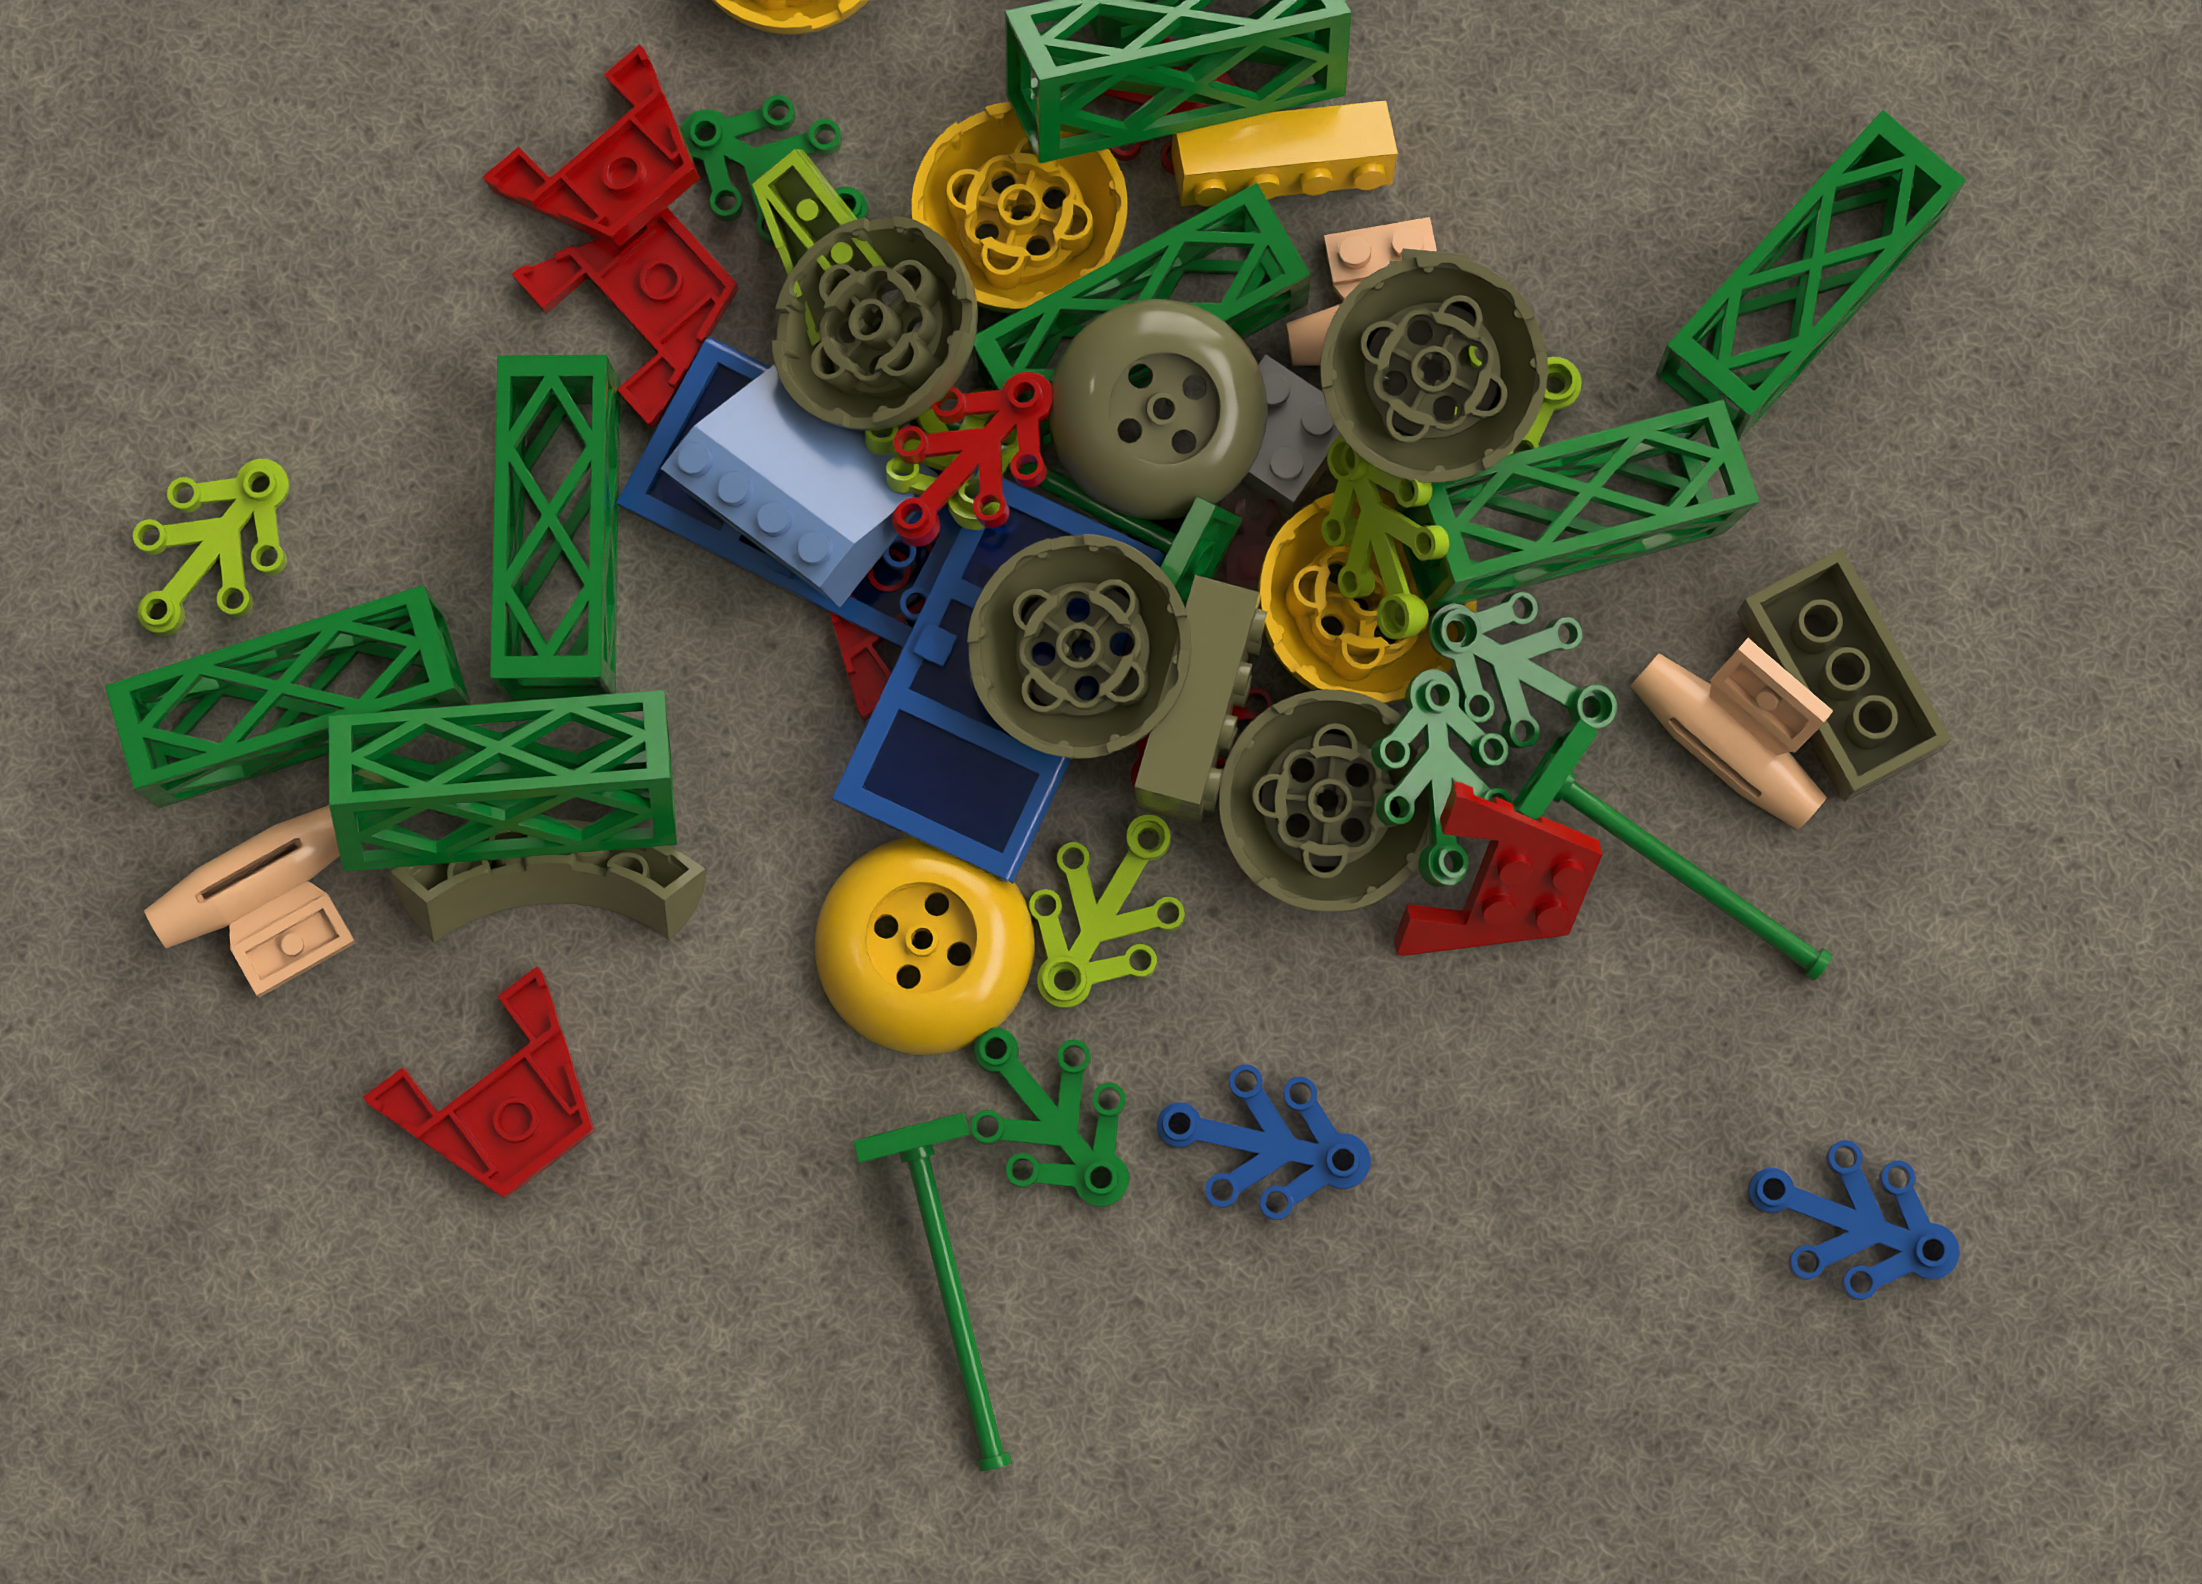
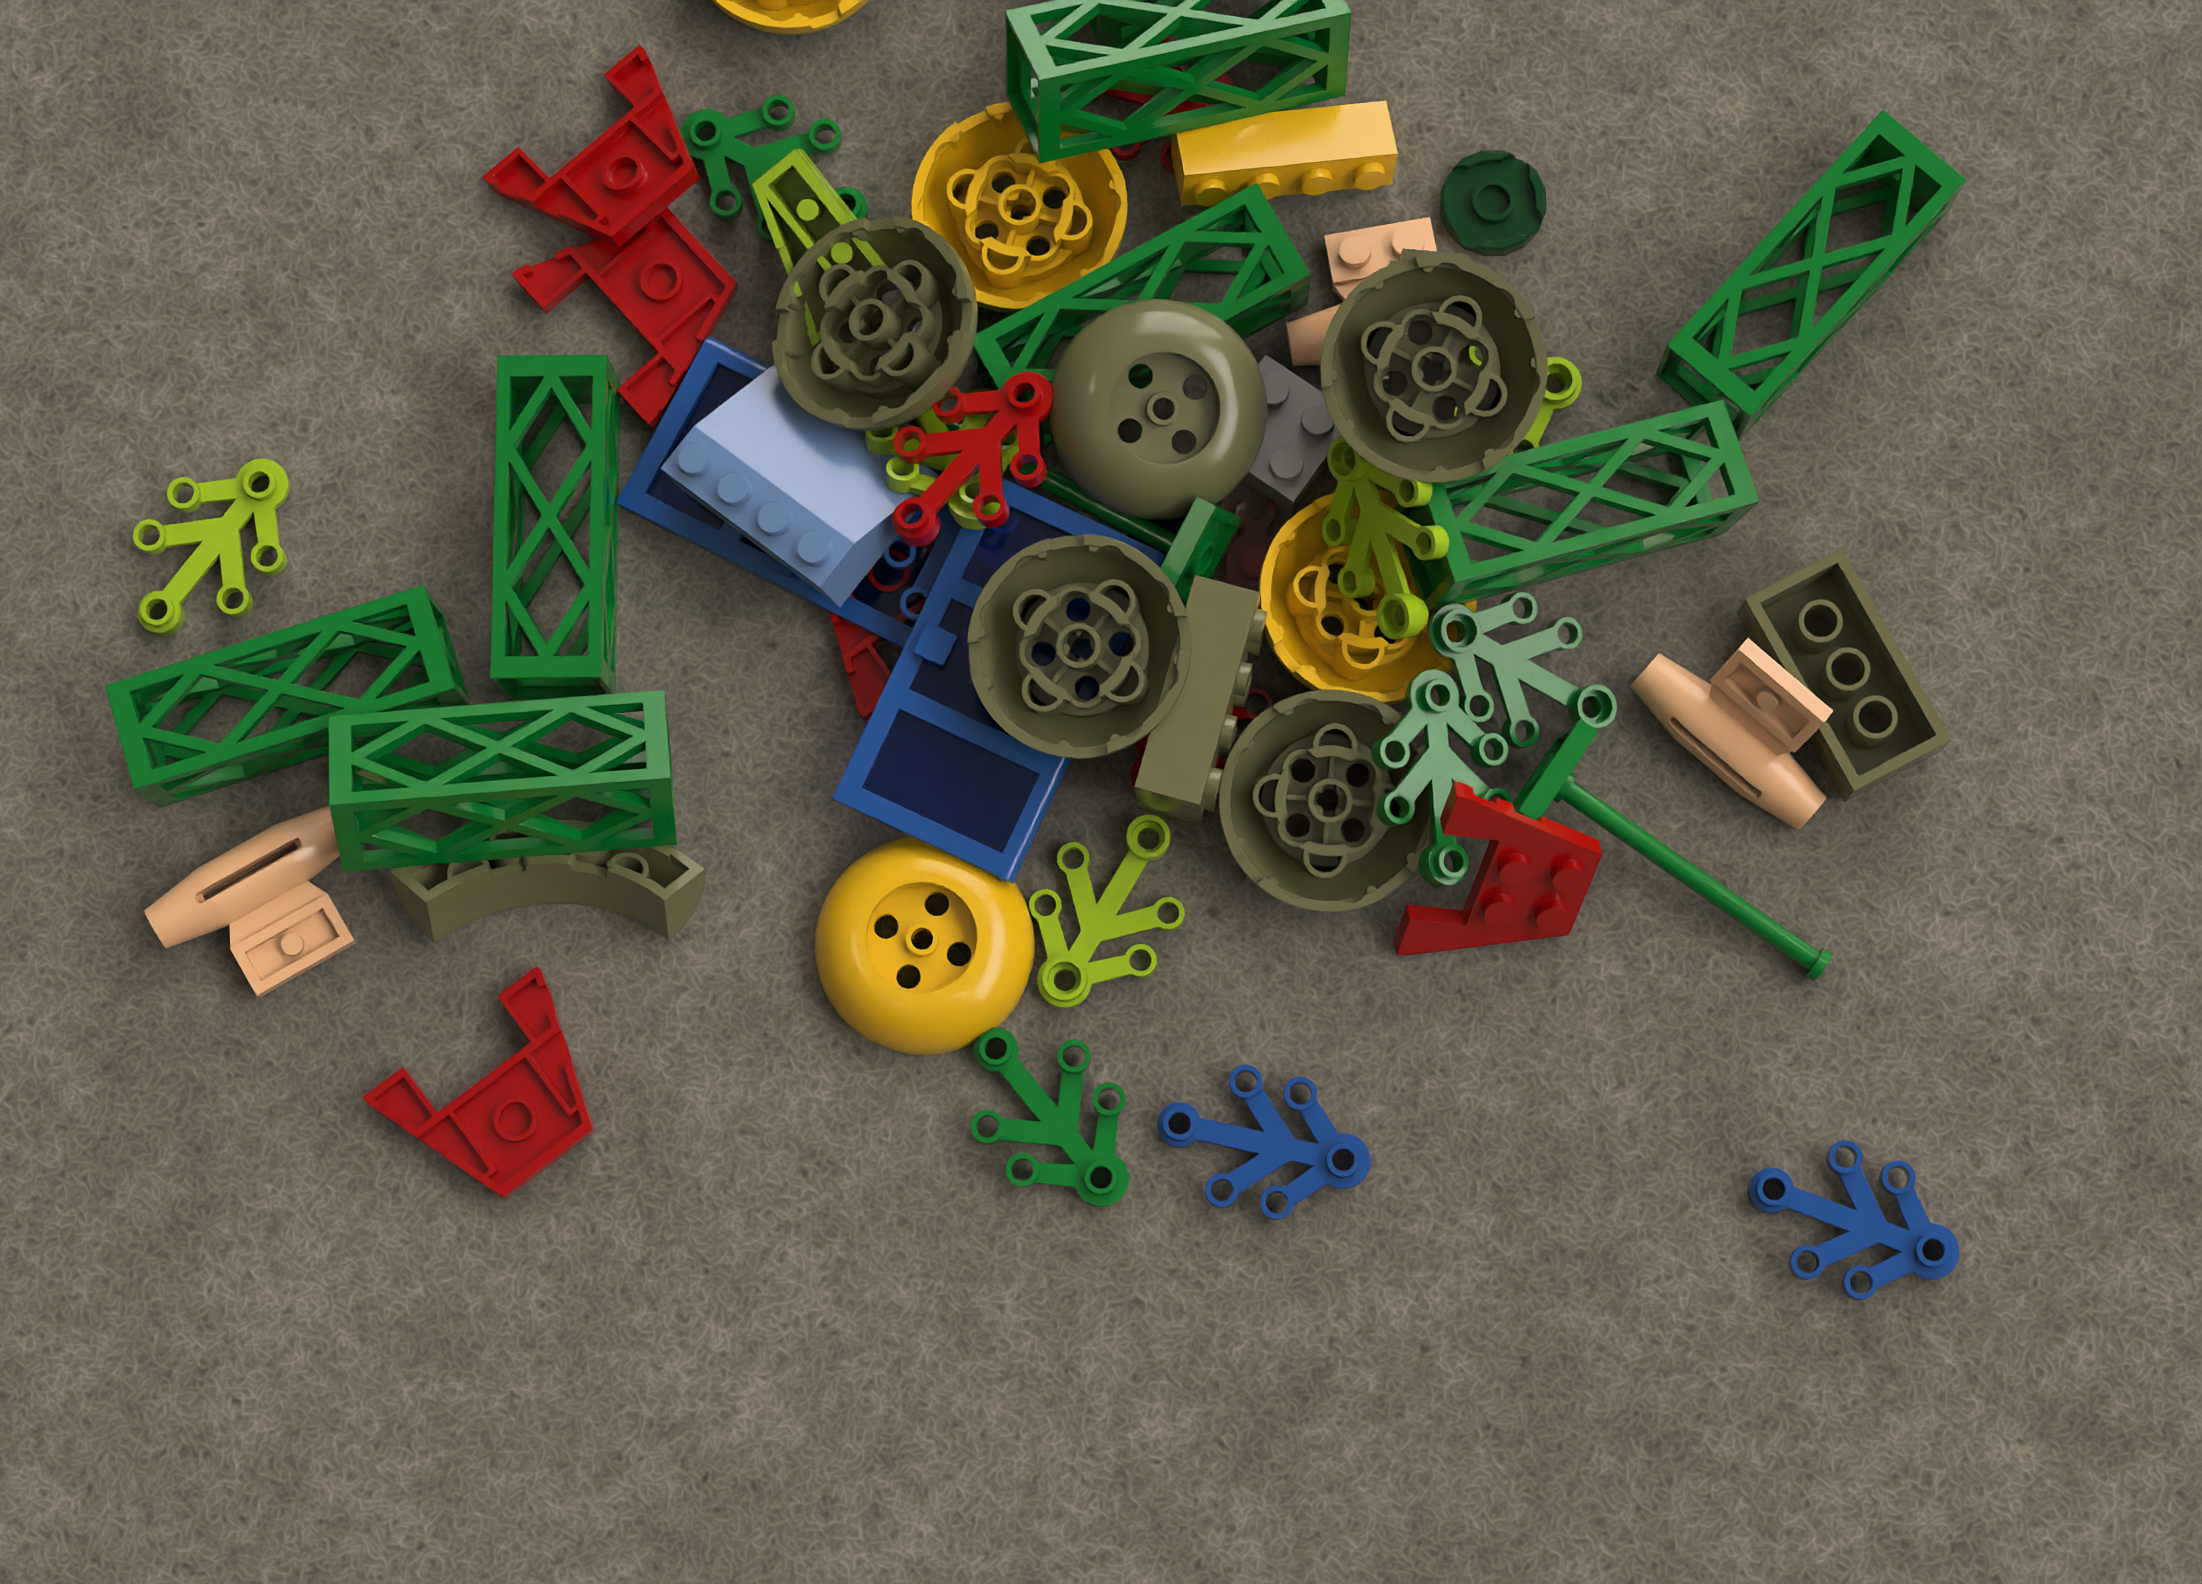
(915, 1146): green tile -> none
(1492, 222): none -> dark green tile

